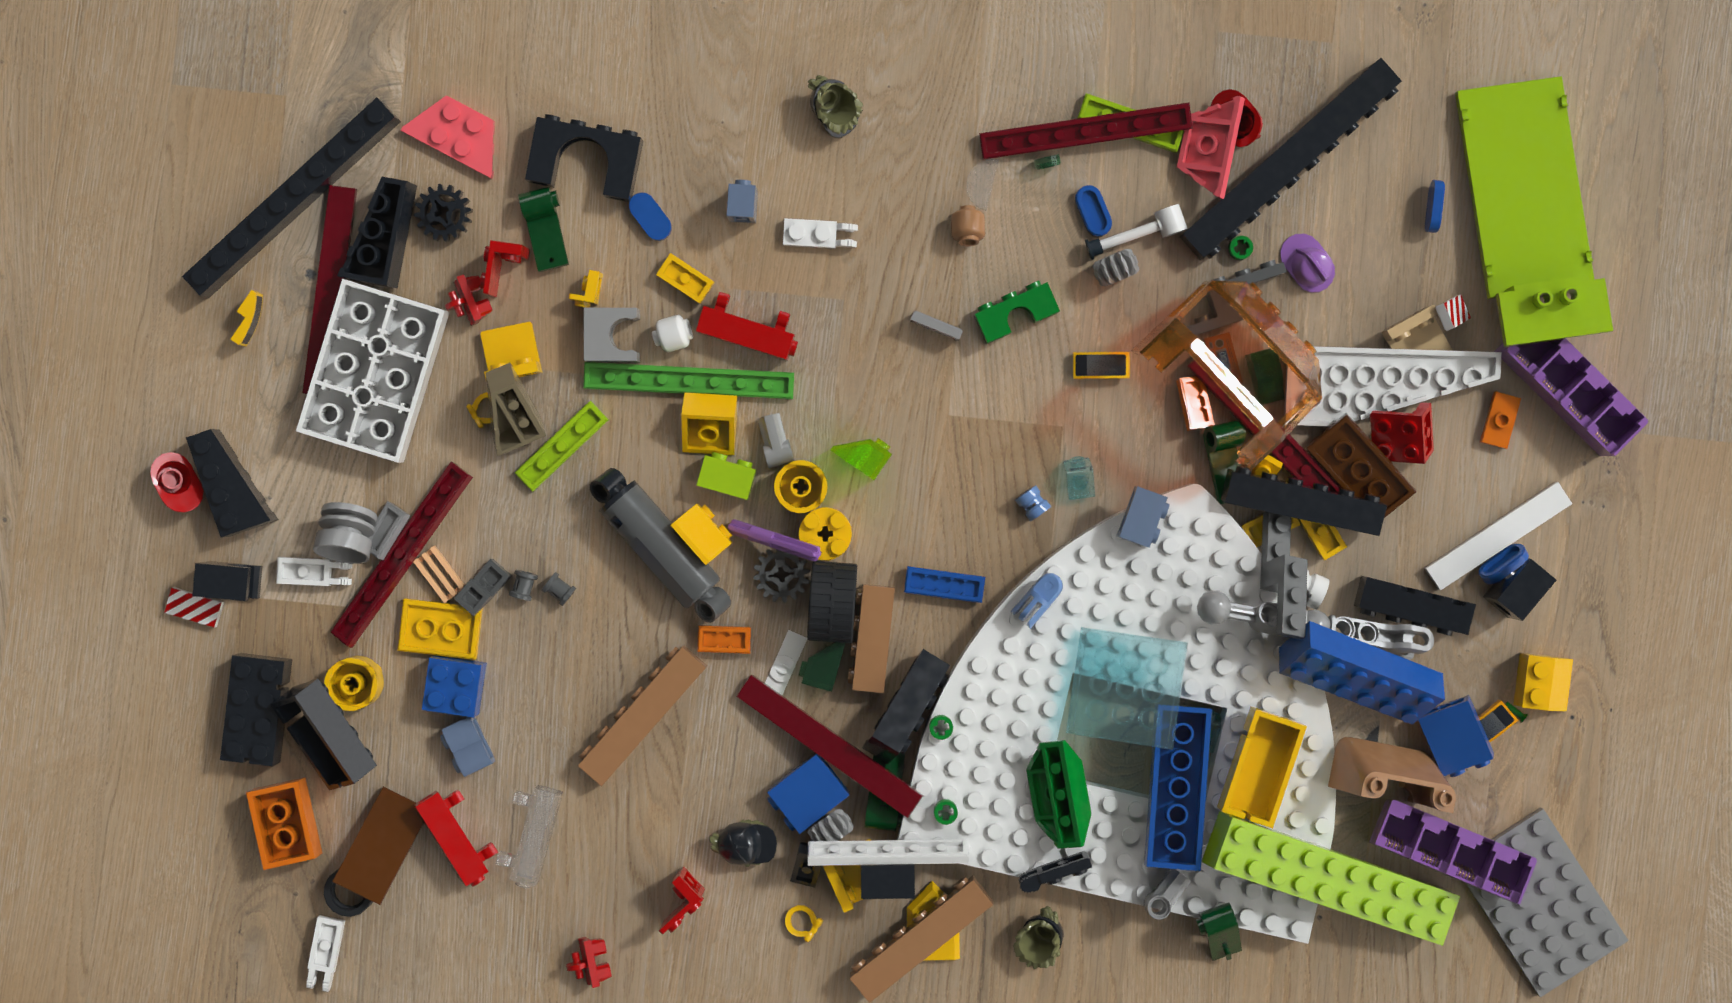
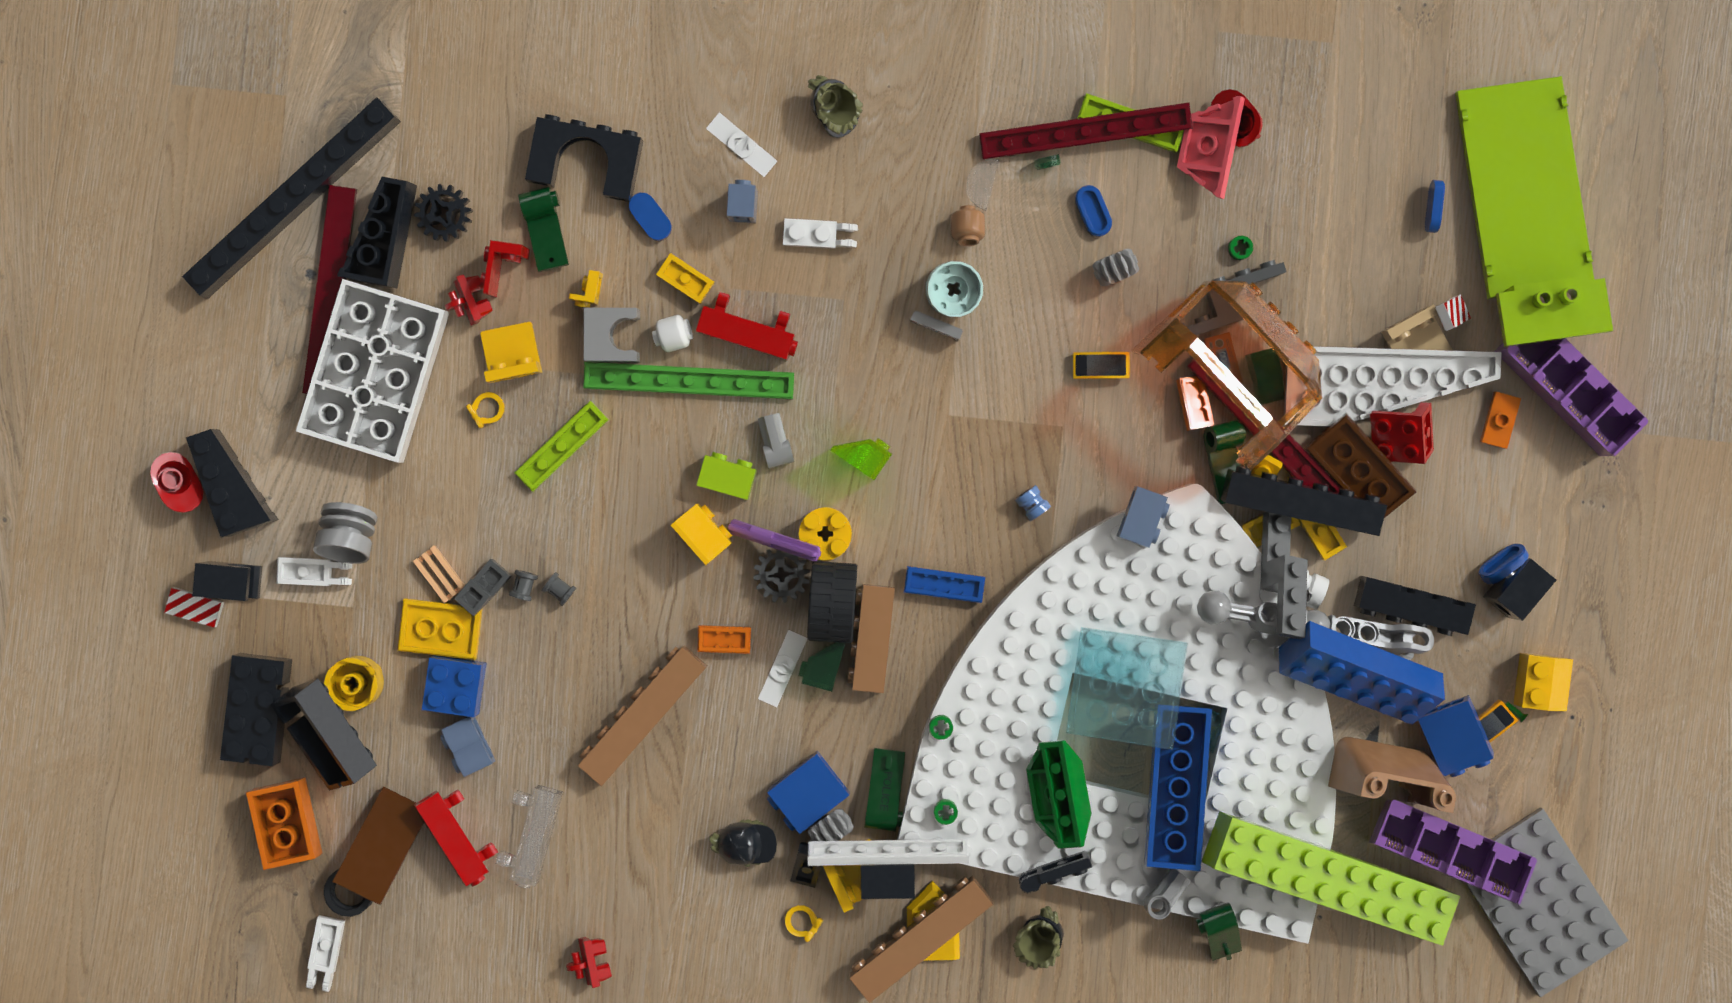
(251, 310): yellow slope -> none
(387, 529): light grey tile -> none
(401, 554): dark red tile -> none
(456, 133): coral wing -> none
(512, 412): dark tan wedge -> none
(659, 545): dark grey piece -> none
(685, 887): red bracket -> none
(709, 423): yellow slope -> none
(741, 144): none -> white piece
(789, 496): yellow brick -> none
(830, 746): dark red tile -> none
(907, 707): black wedge -> none
(968, 283): none -> light aqua wheel
(1037, 301): green arch -> none
(1045, 592): medium blue arm -> none
(1079, 478): clear light blue bracket -> none
(1168, 222): white piece -> none
(1261, 767): yellow piece -> none
(1290, 159): black brick -> none
(1307, 262): medium lavender piece -> none
(1498, 536): white tile -> none

